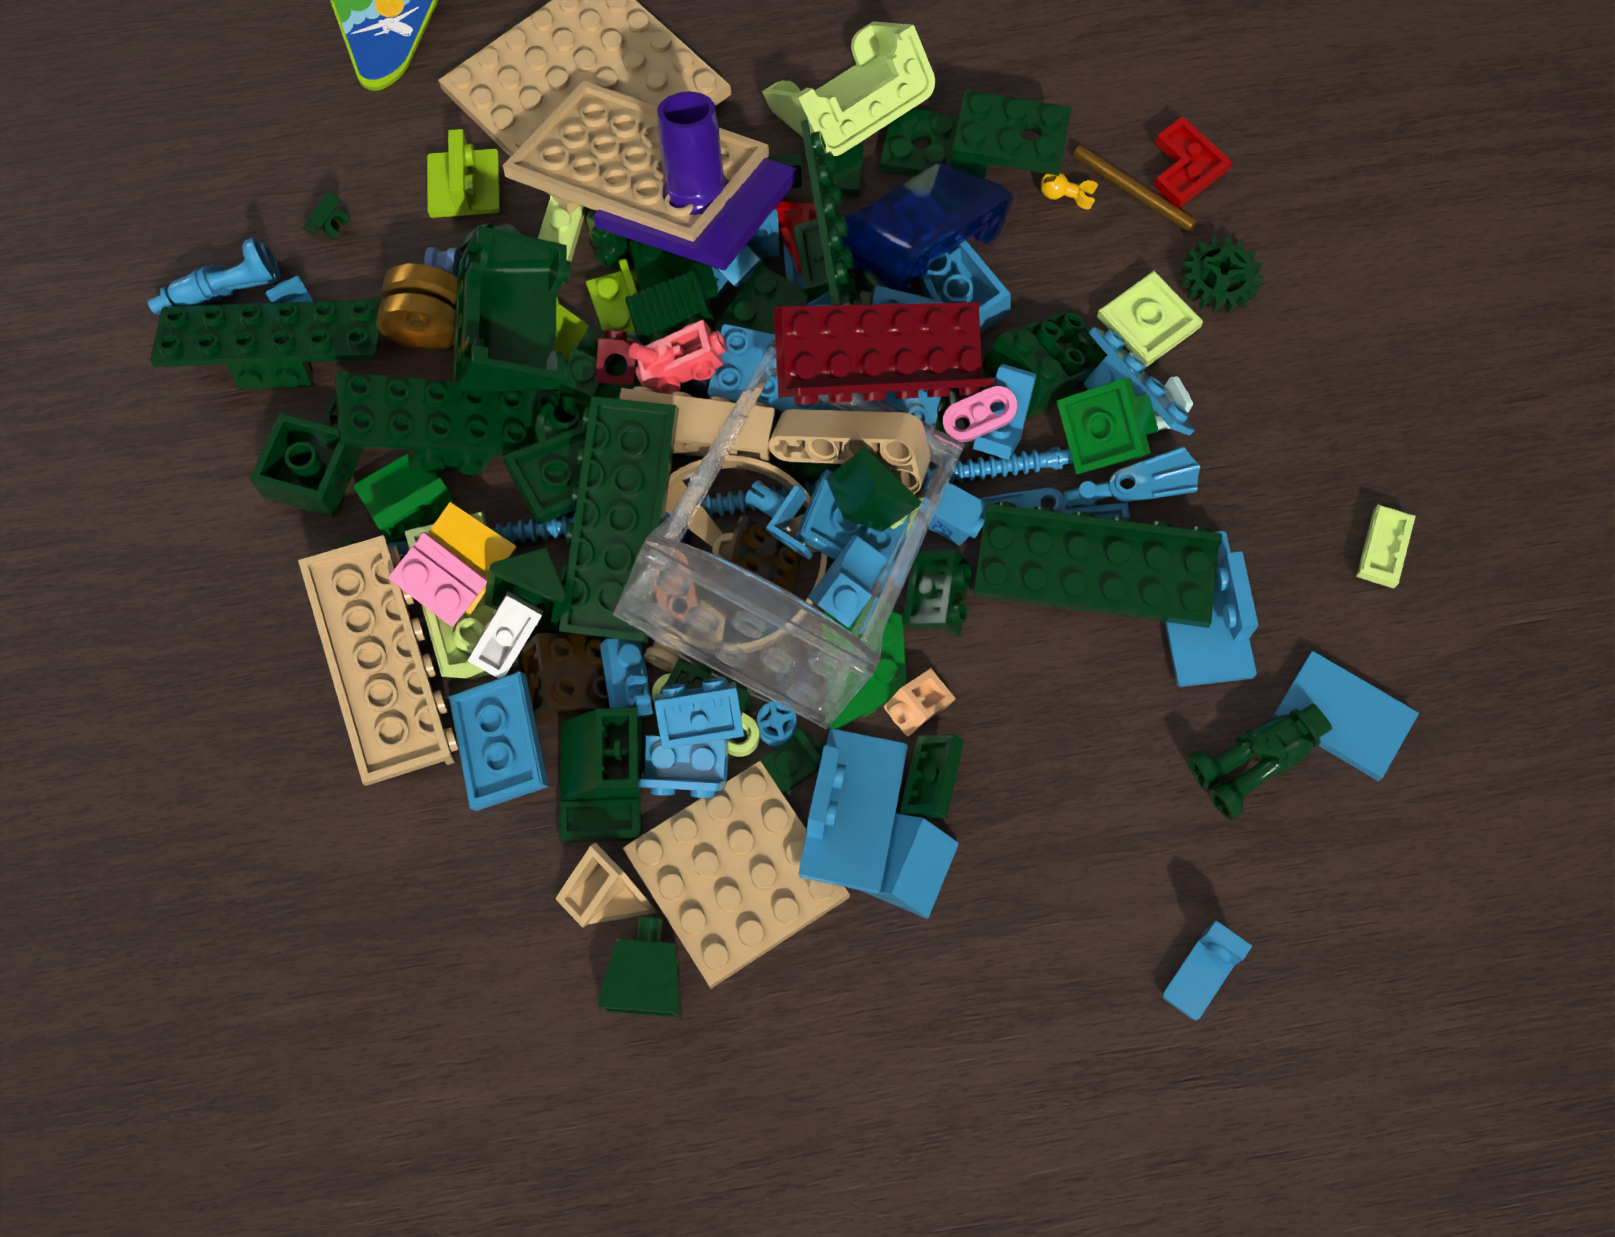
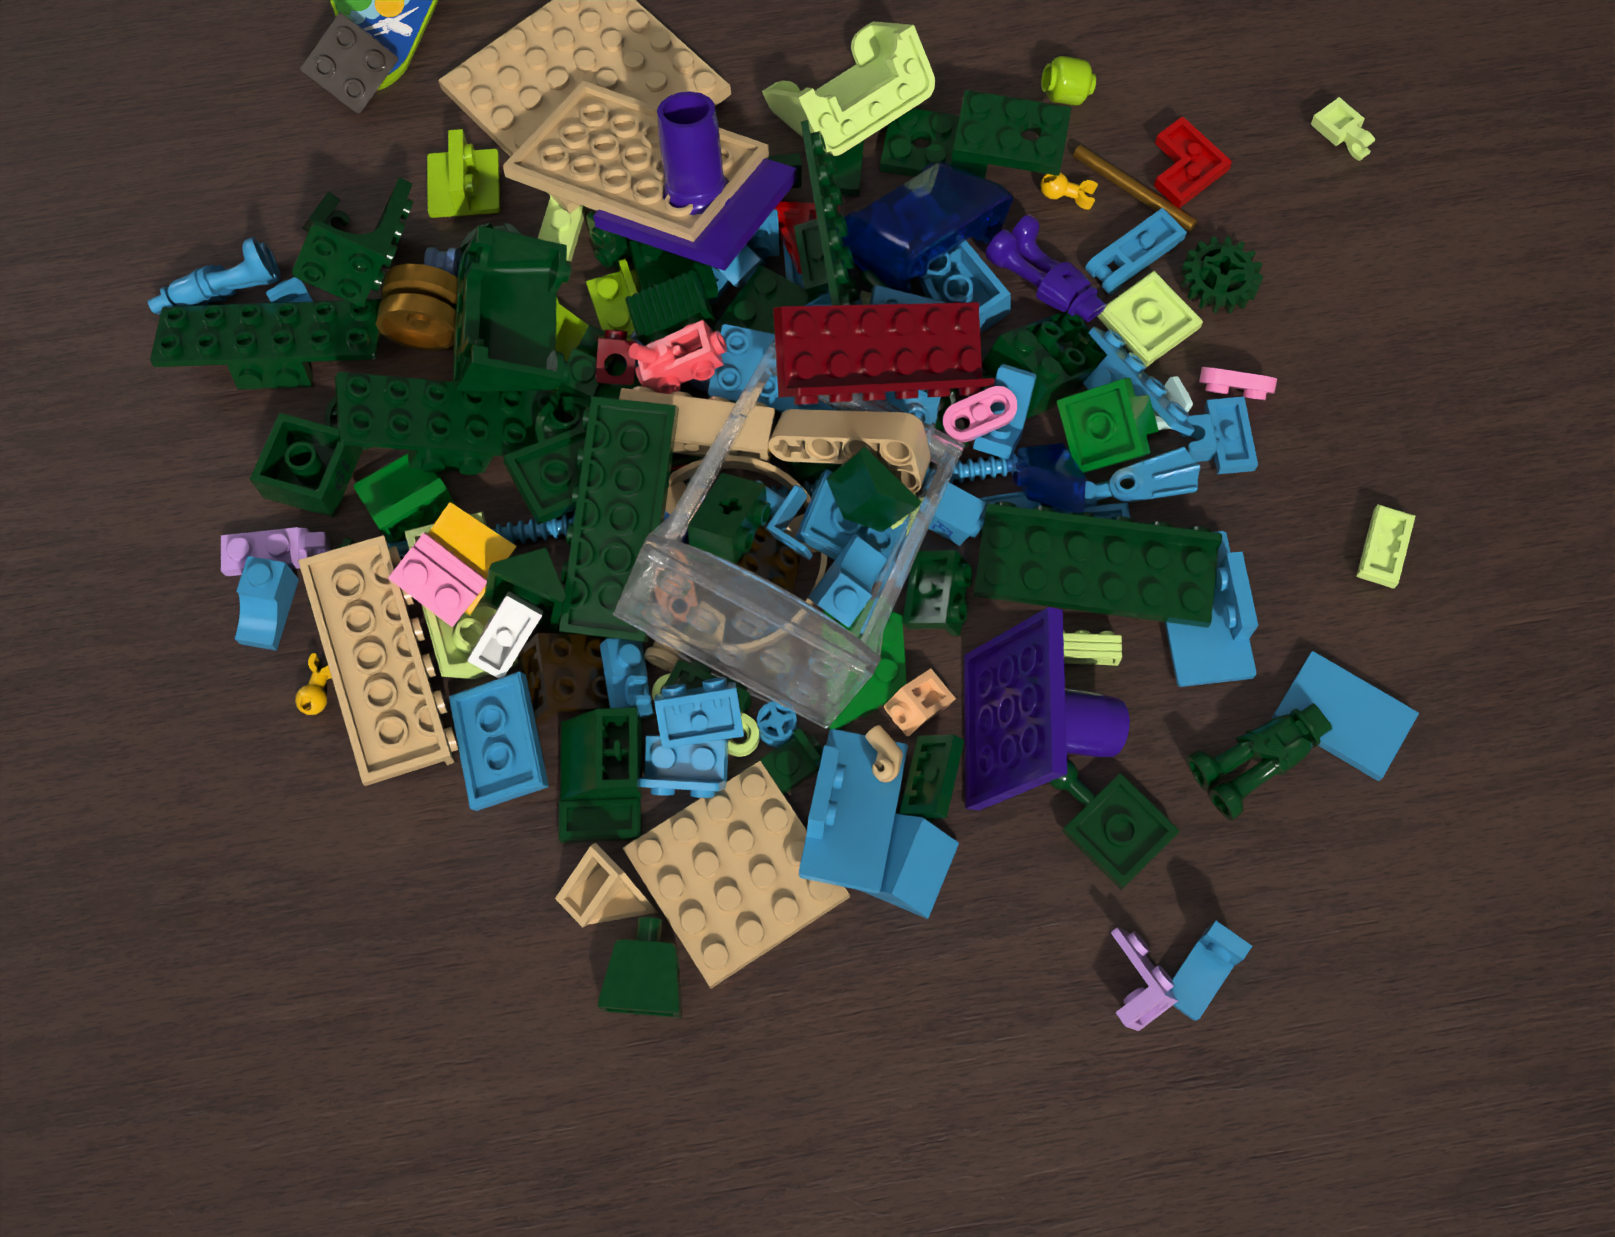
(265, 601): none -> dark azure arch
(279, 545): none -> lavender hinge
(313, 693): none -> yellow arm
(349, 62): none -> dark brown bracket
(349, 262): none -> dark green bracket
(729, 517): none -> dark green brick
(888, 754): none -> tan arm
(1025, 717): none -> dark purple piece
(1050, 477): none -> clear blue slope
(1057, 282): none -> dark purple piece
(1068, 80): none -> lime head
(1092, 648): none -> yellowish green piece
(1116, 827): none -> dark green plate
(1136, 250): none -> dark azure plate
(1143, 1004): none -> lavender bracket
(1221, 380): none -> bright pink plate
(1225, 435): none -> dark azure plate
(1342, 123): none -> yellowish green plate

